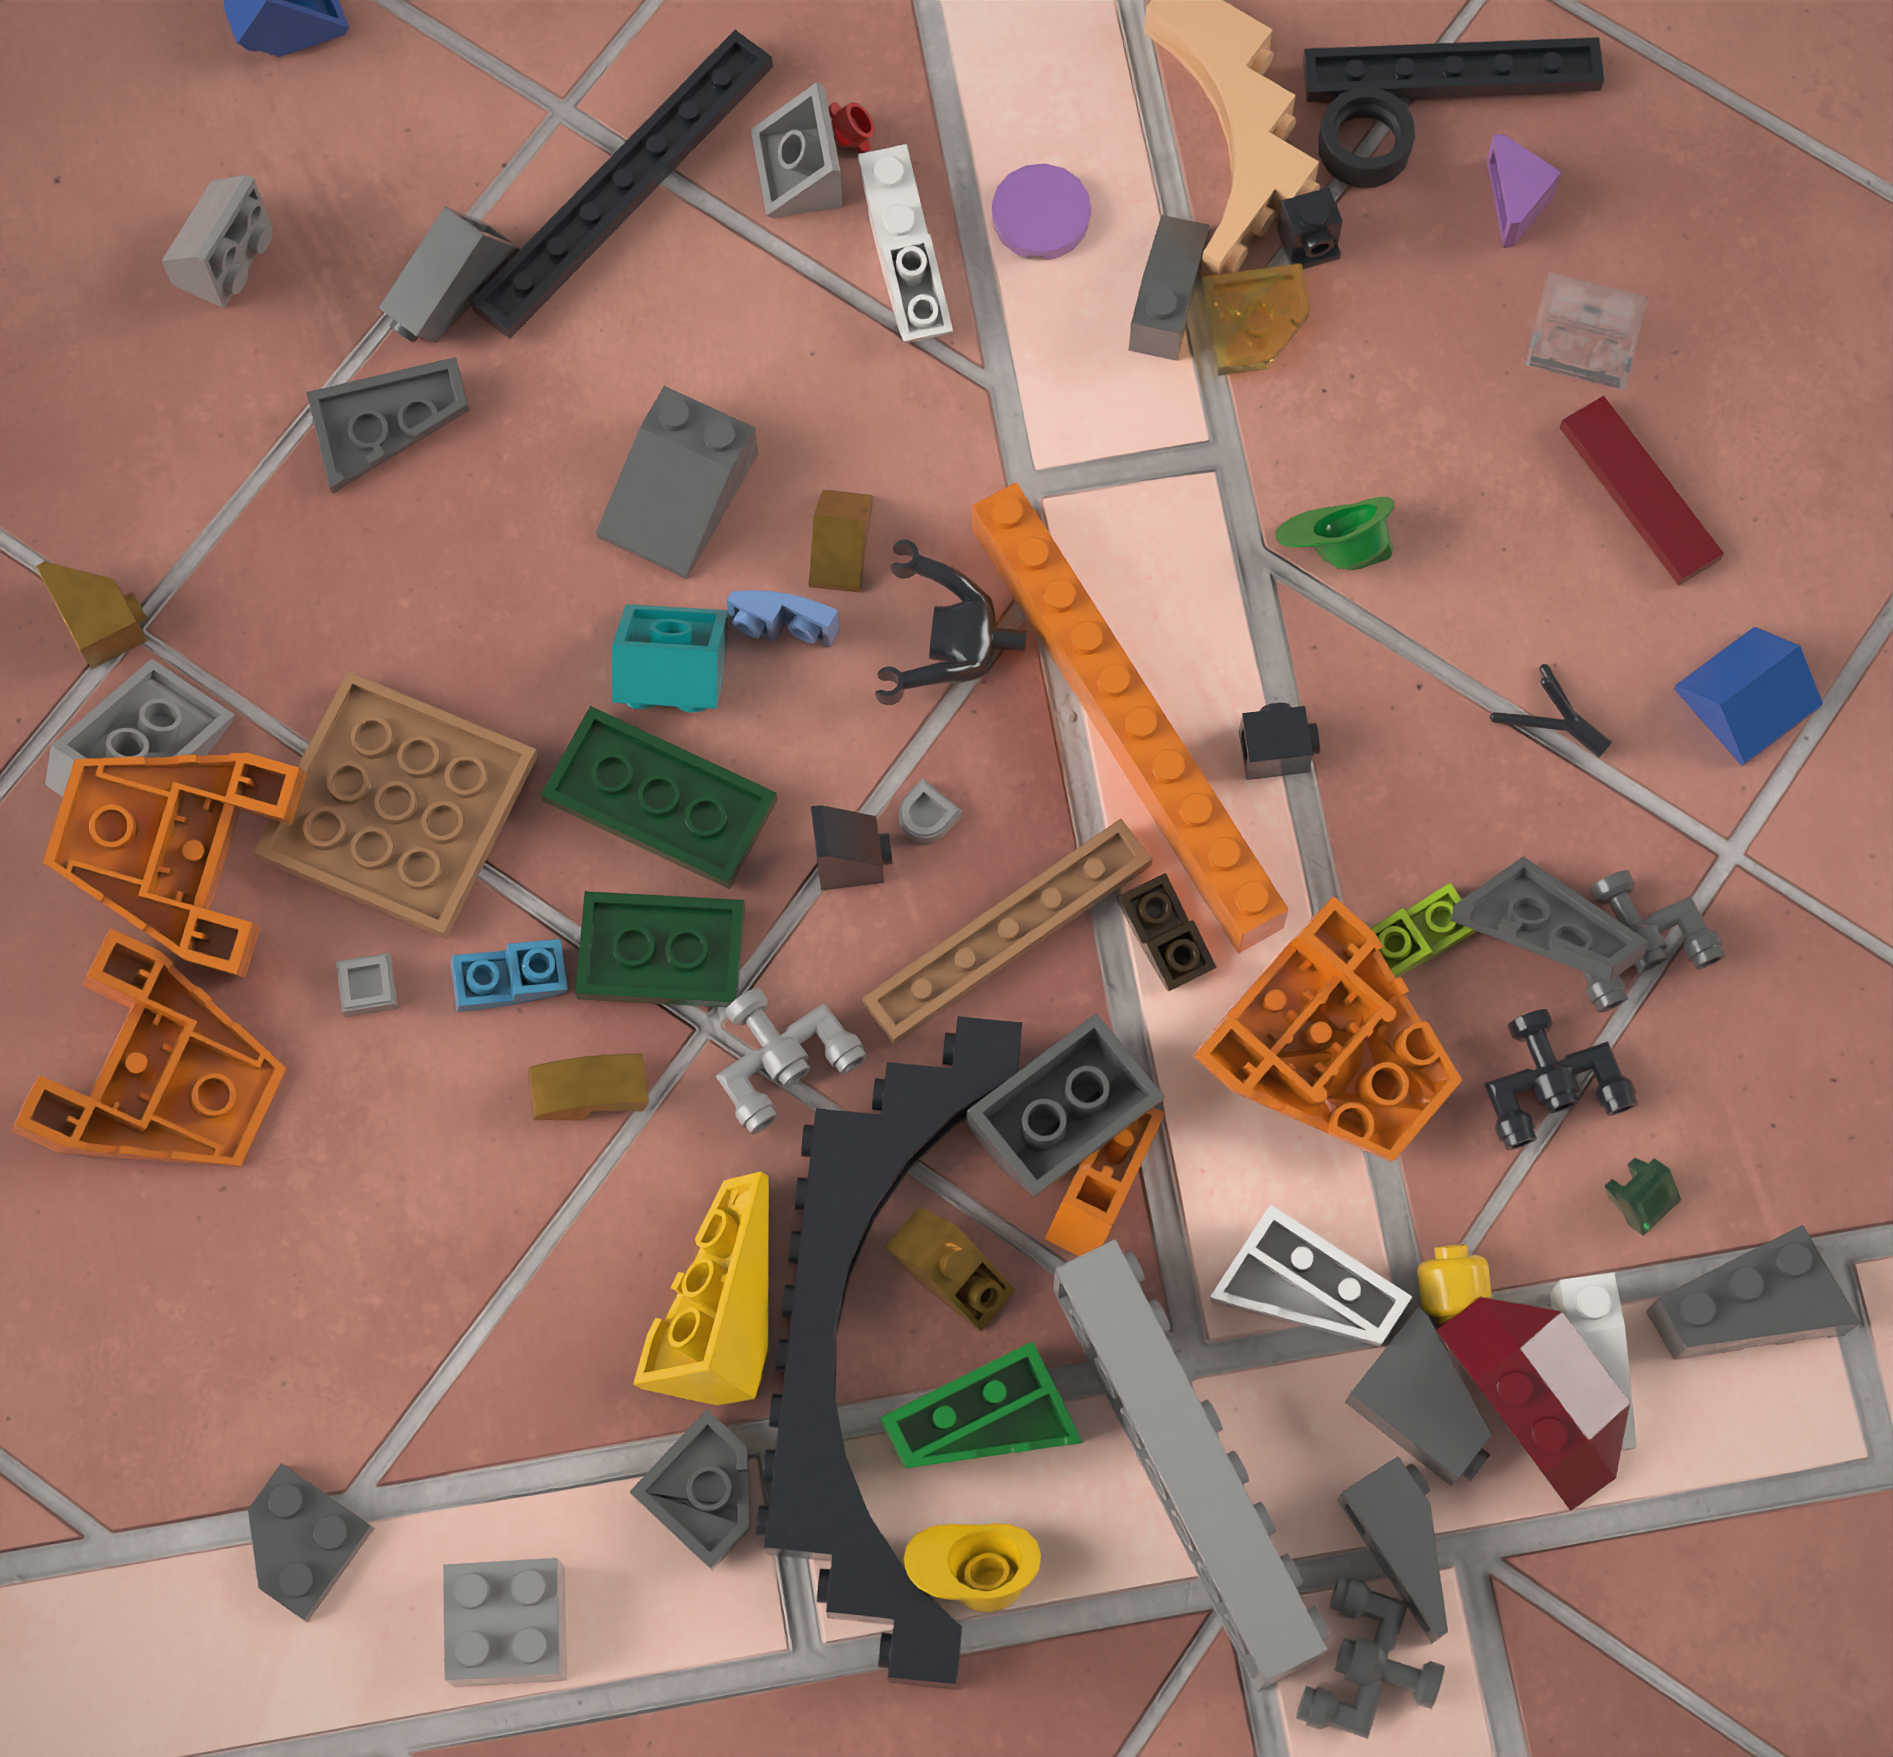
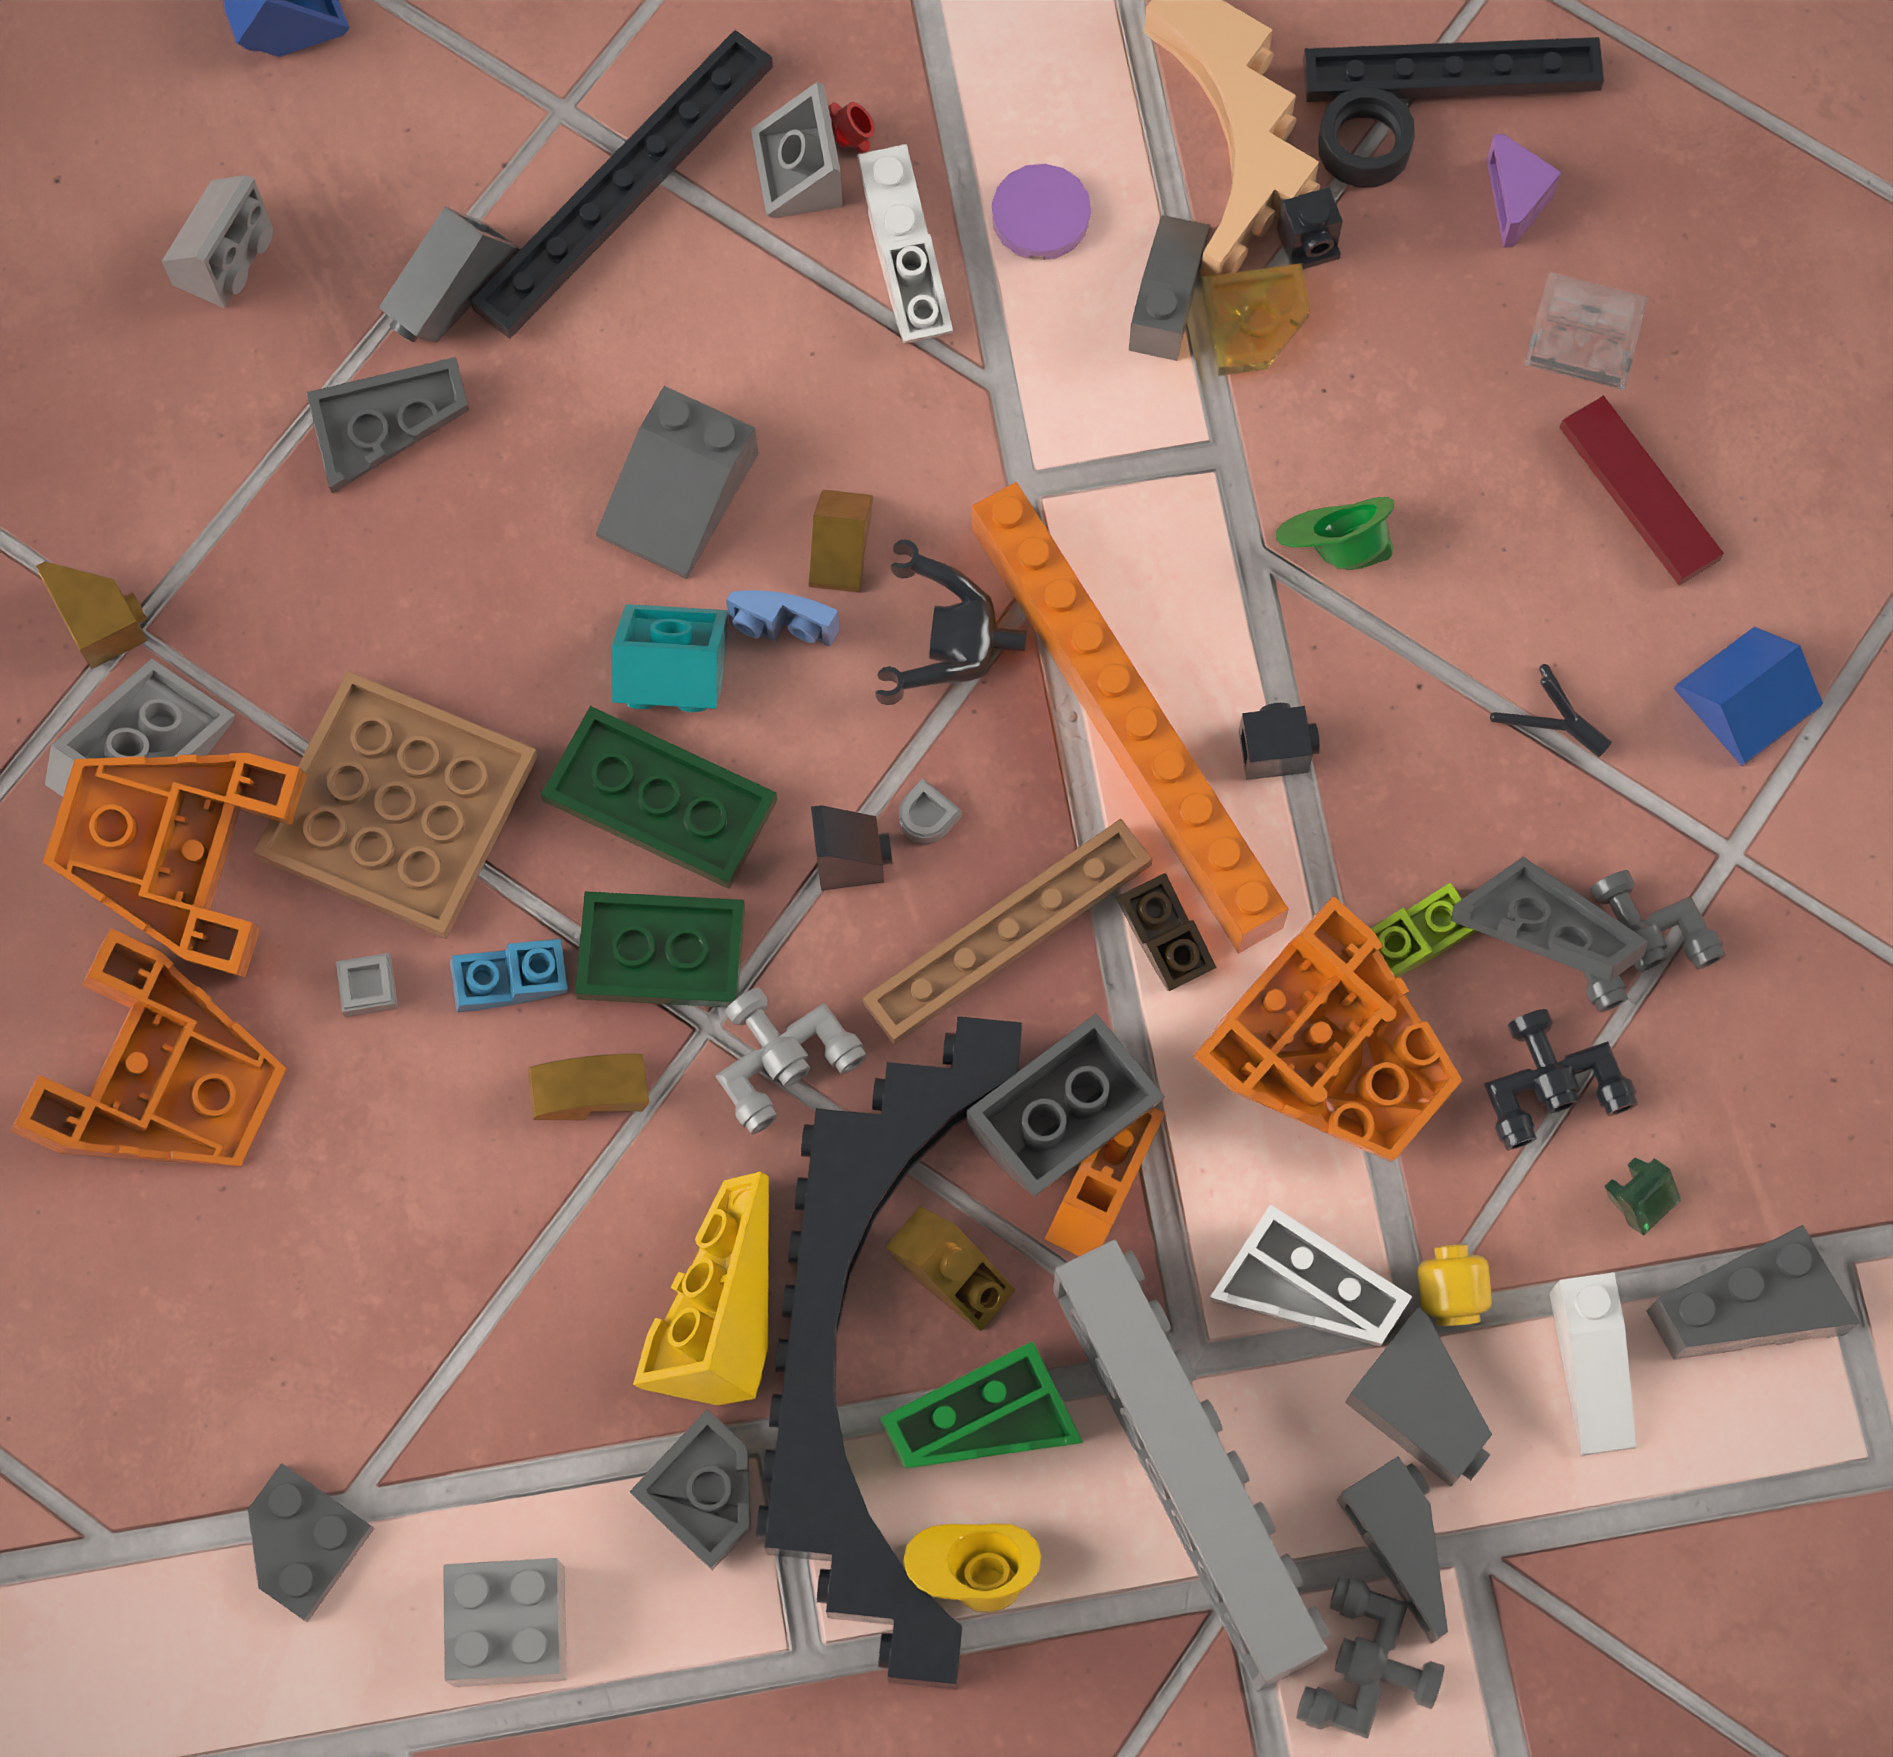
(1544, 1390): dark red wedge -> none

